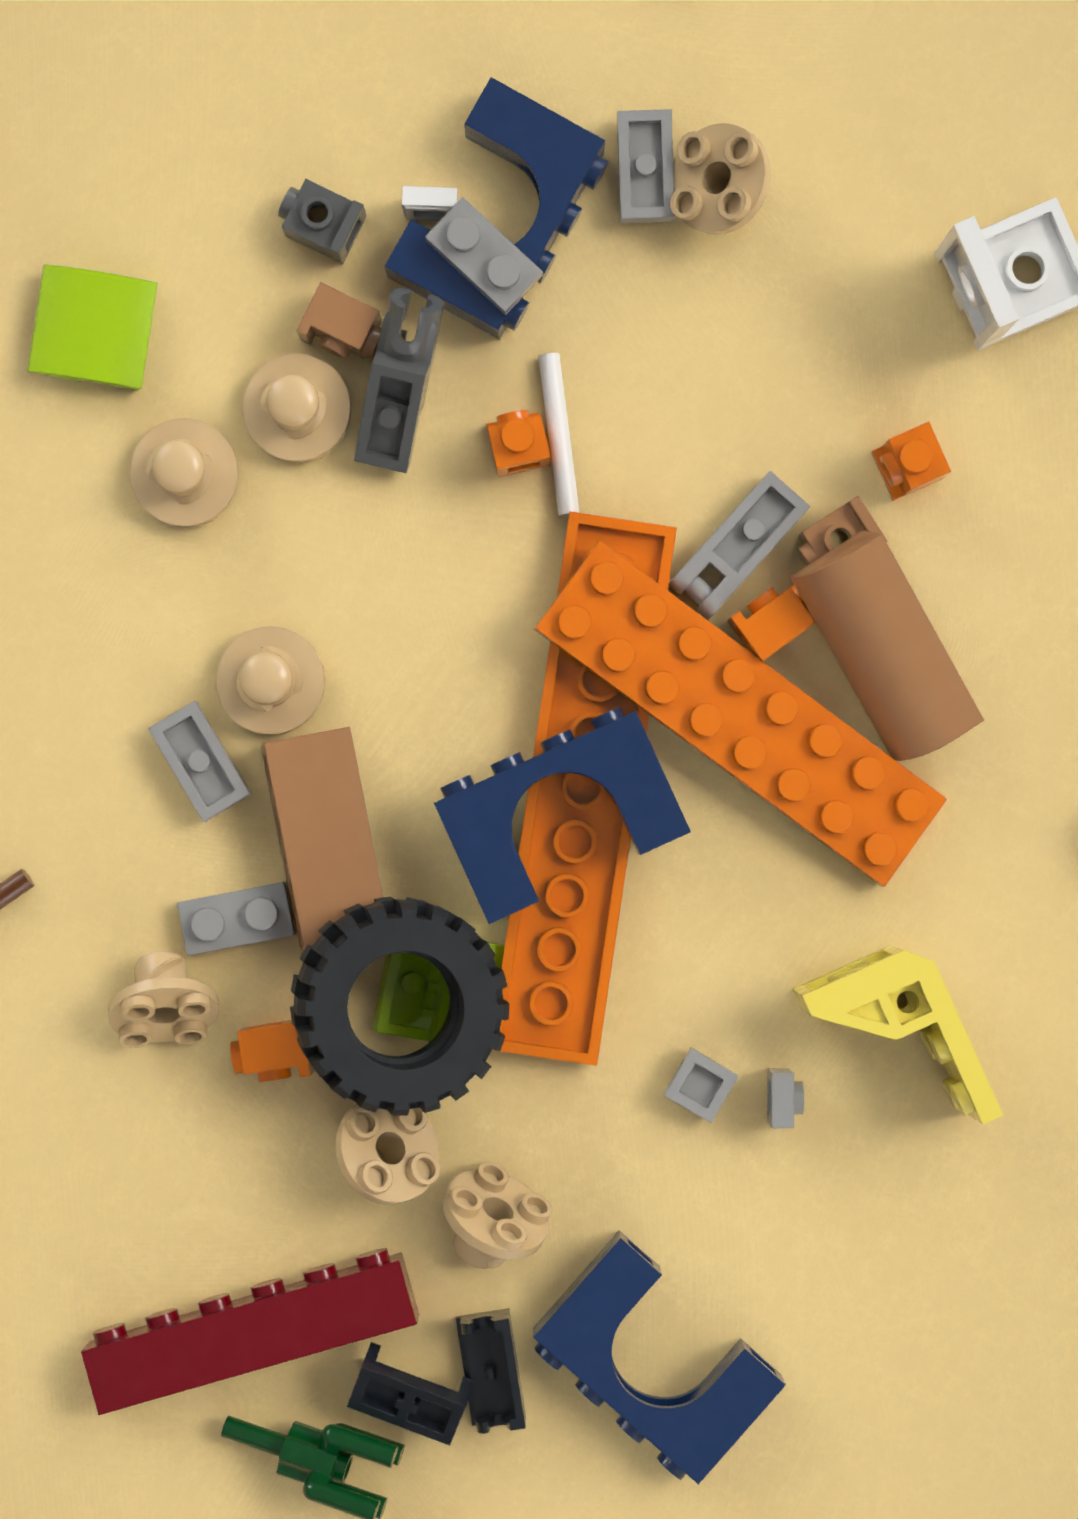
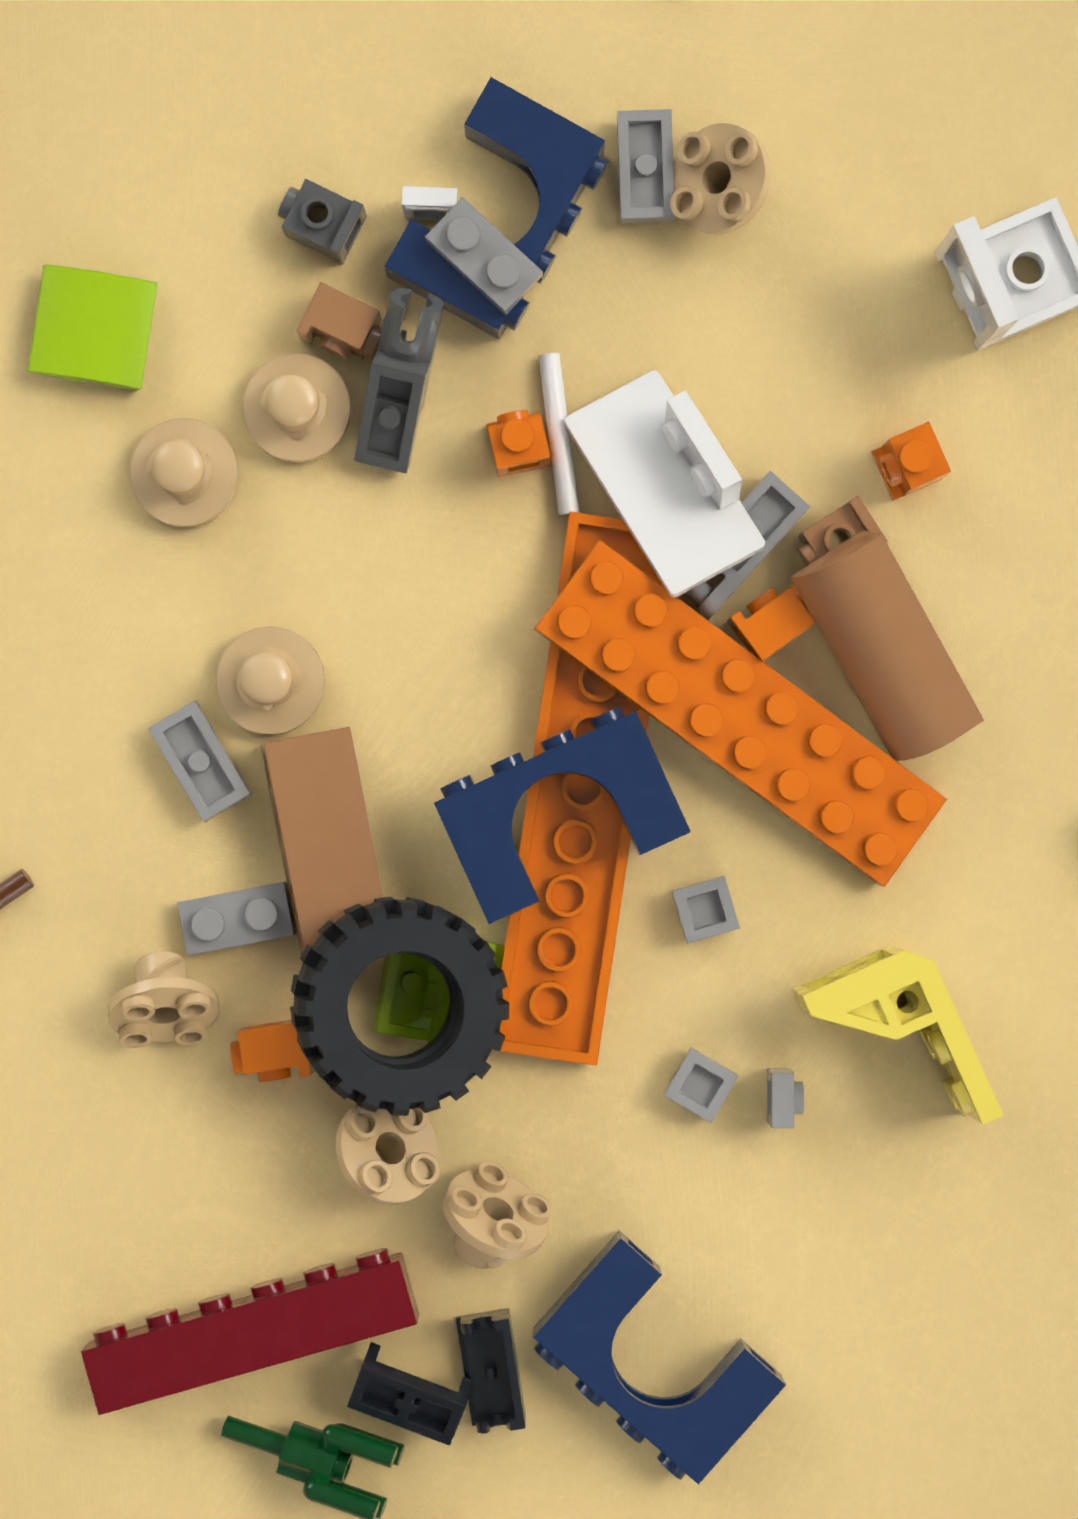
(667, 481): none -> white bracket
(705, 909): none -> light grey plate

